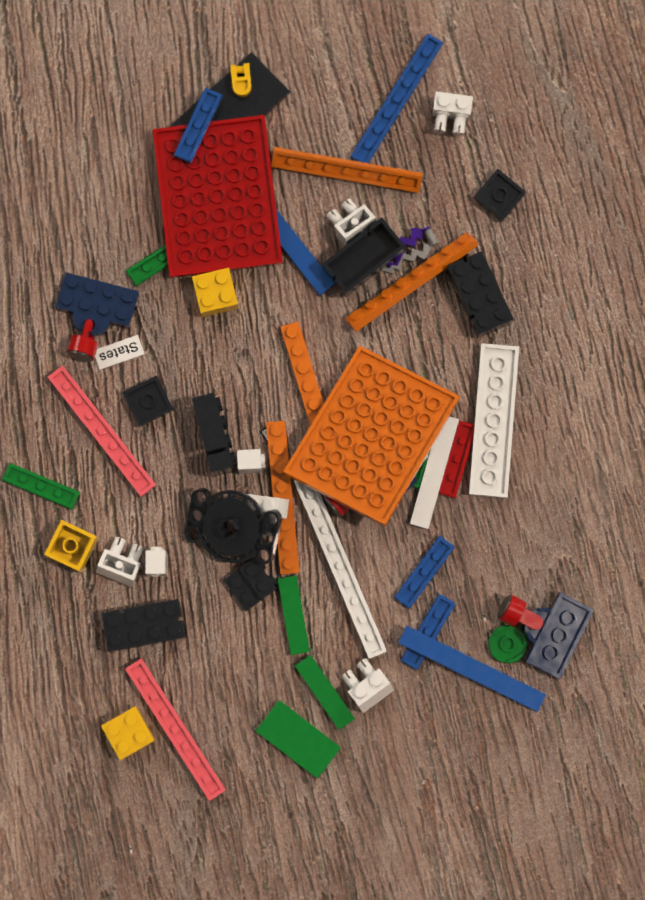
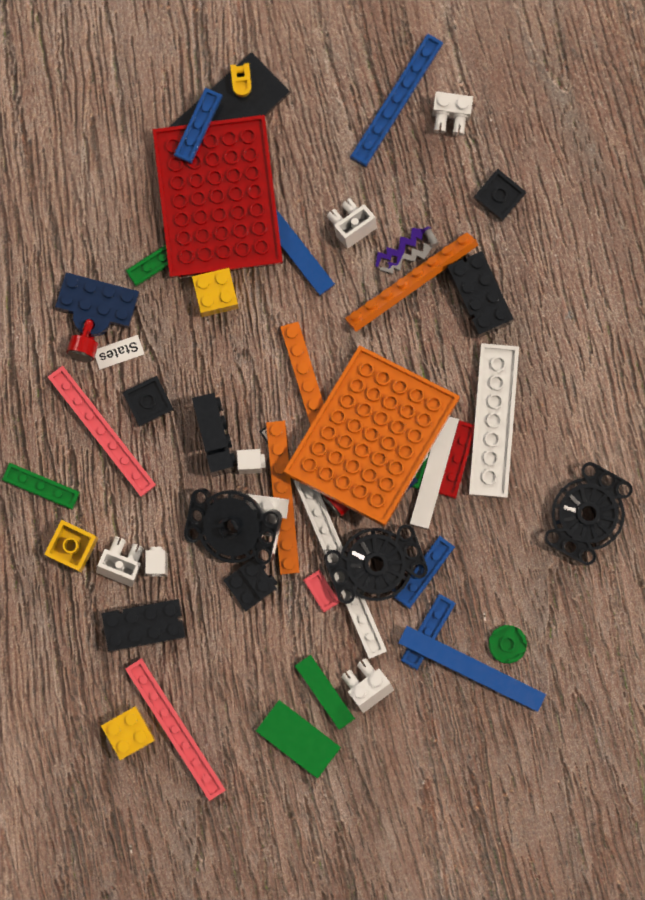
(293, 615): green tile -> none
(321, 591): none -> coral tile
(346, 169): orange plate -> none
(363, 257): black piece -> none
(383, 548): none -> black piece
(551, 631): plate -> none
(605, 510): none -> black piece

